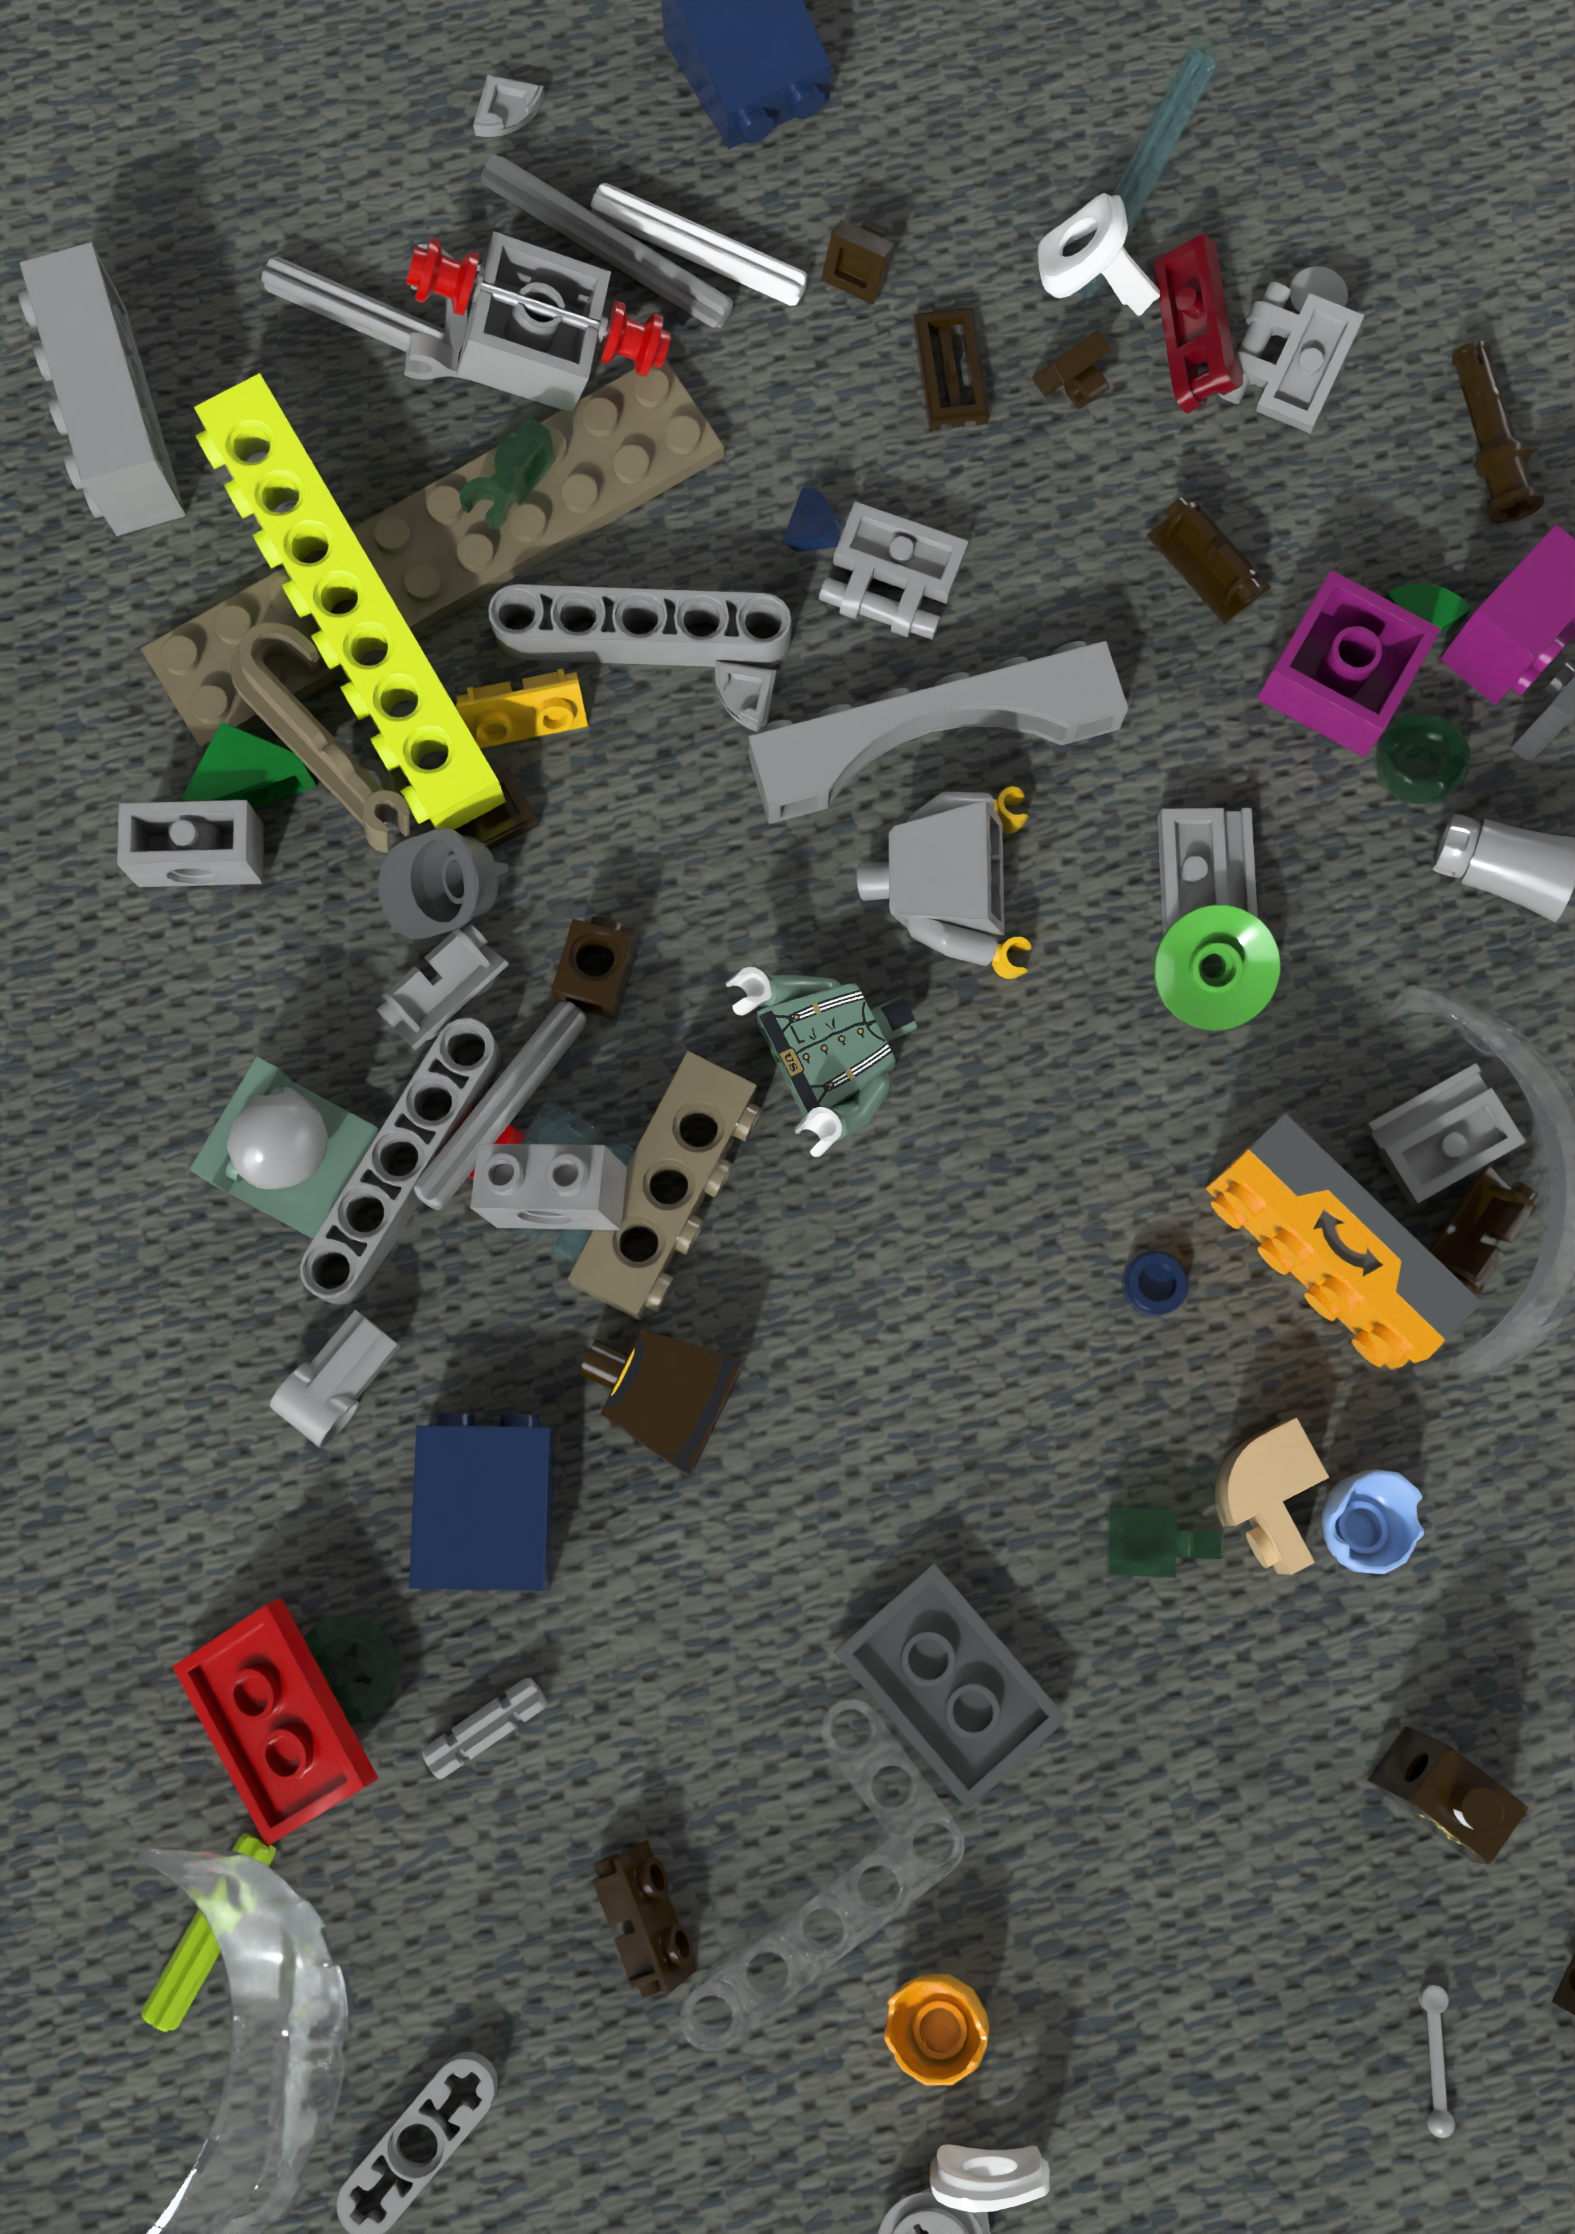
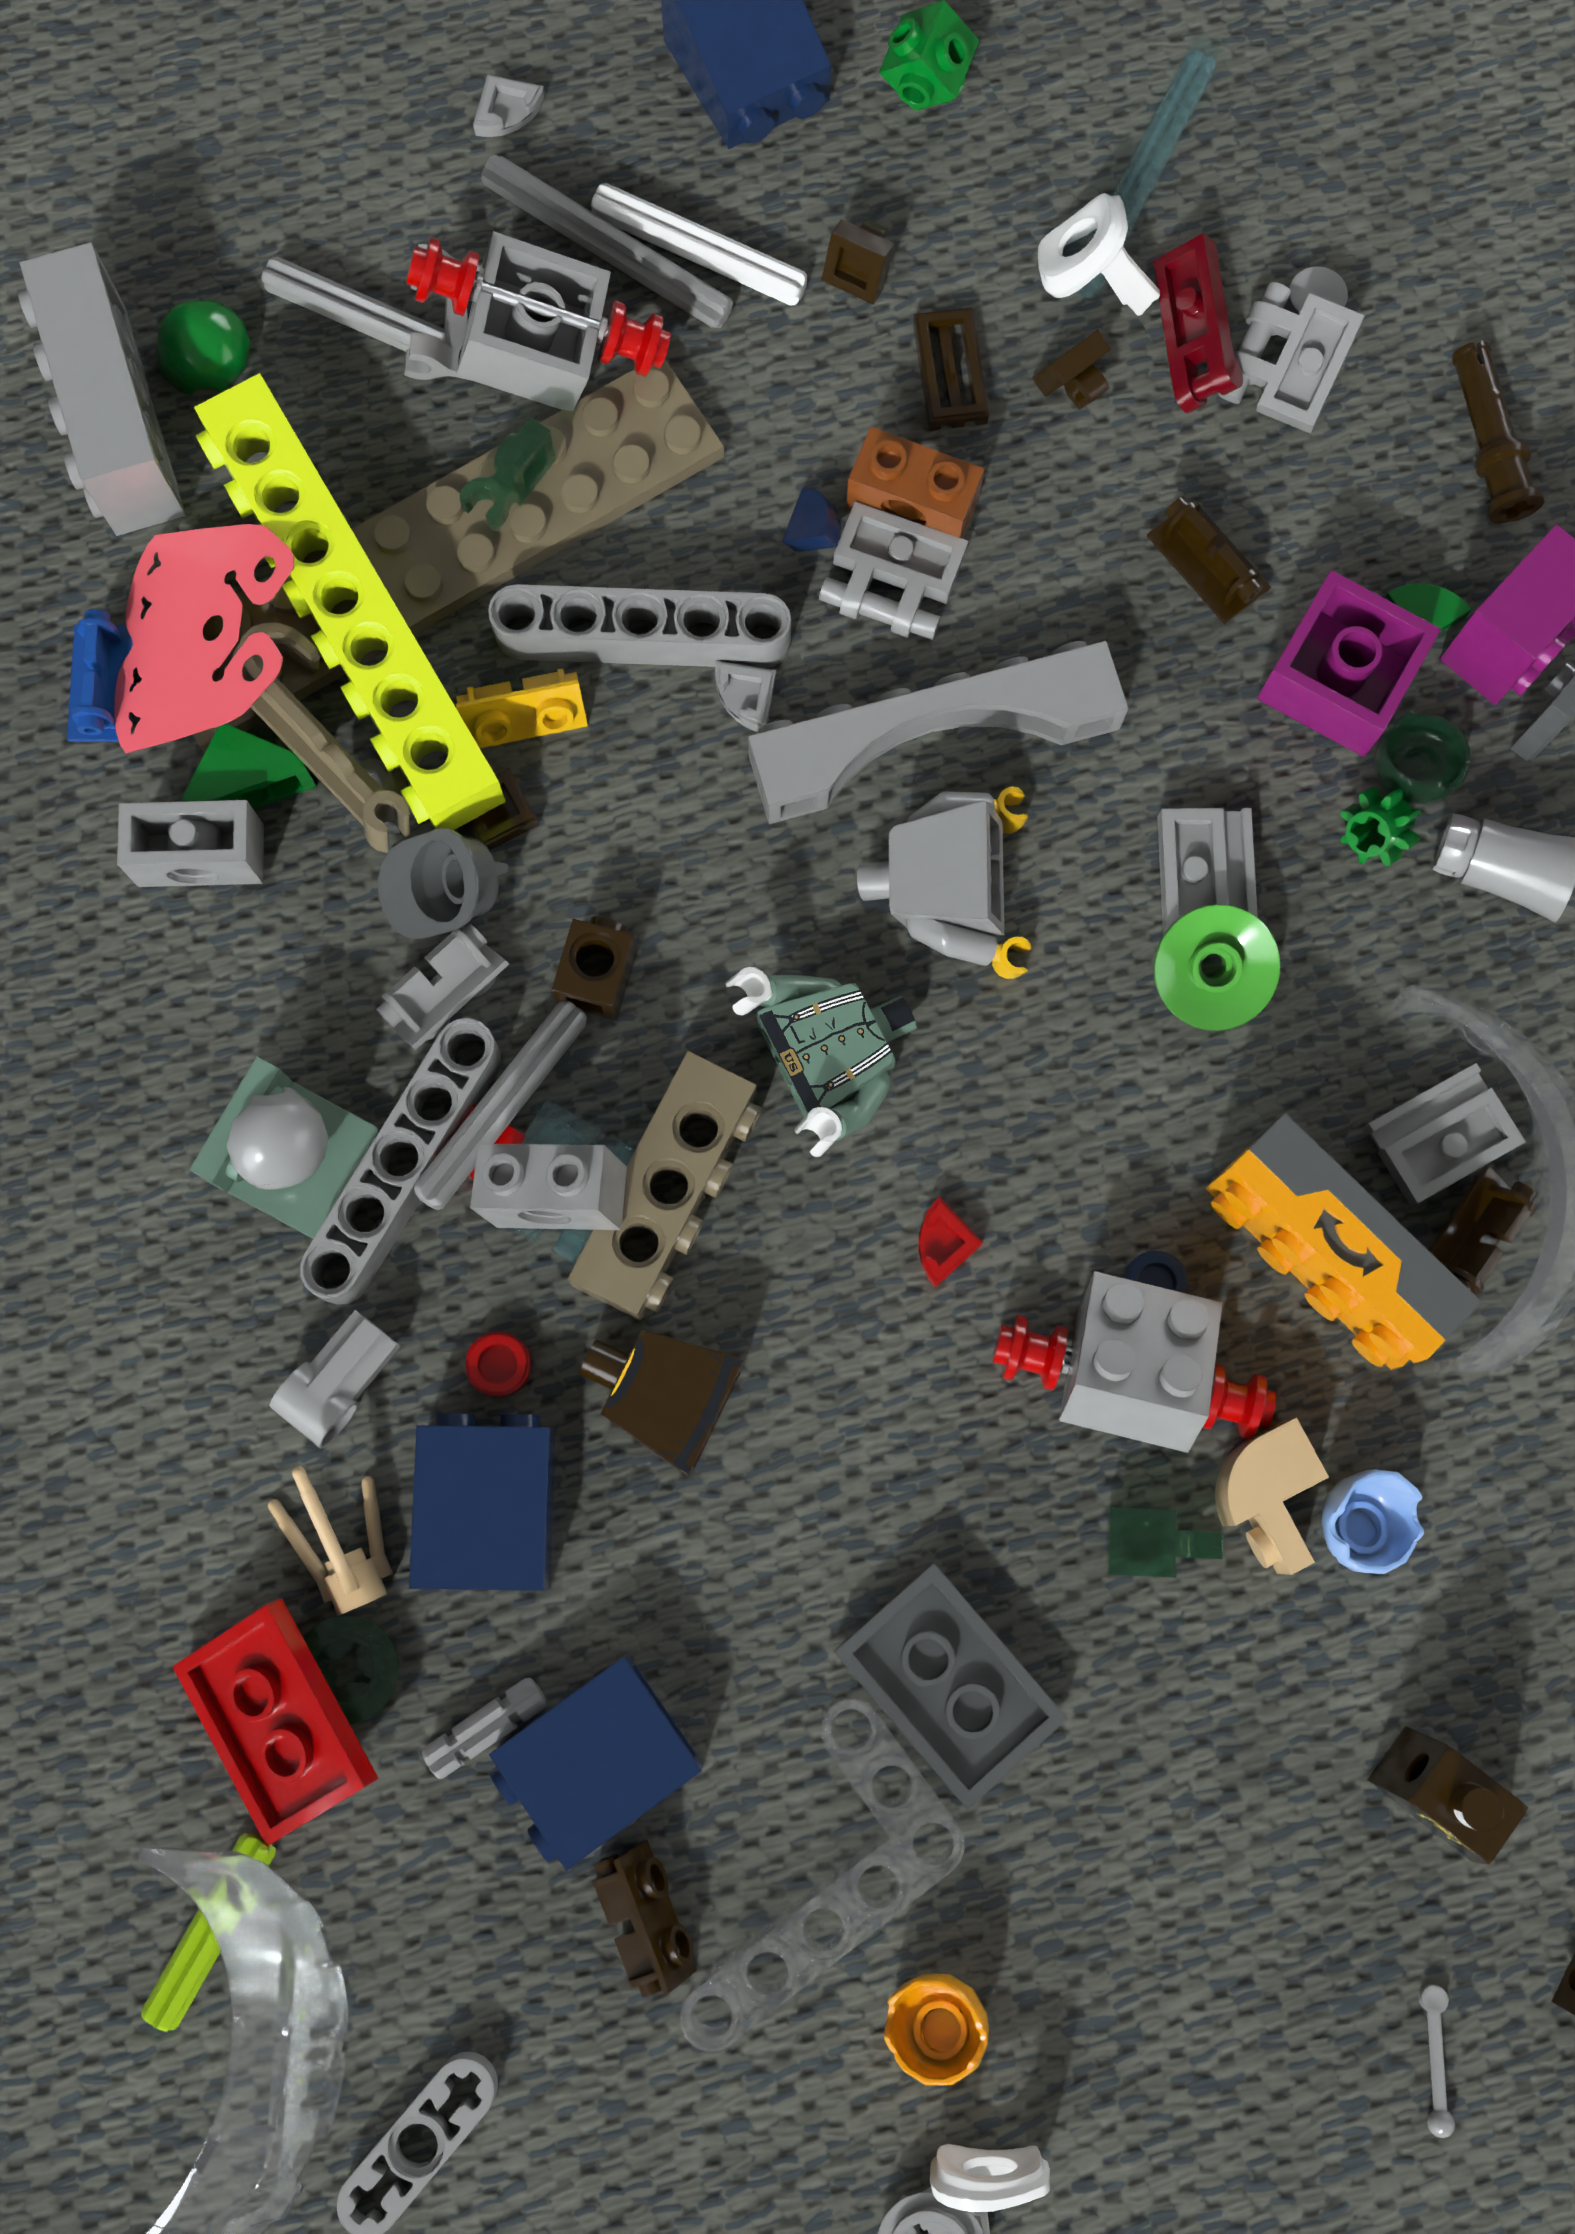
(96, 660): none -> blue hinge
(169, 643): none -> coral piece
(201, 346): none -> green hair
(349, 1577): none -> tan plant
(498, 1364): none -> red tile
(594, 1764): none -> dark blue brick
(915, 483): none -> dark orange brick
(929, 56): none -> green brick
(944, 1242): none -> red tile
(1139, 1365): none -> light grey brick
(1380, 826): none -> green gear

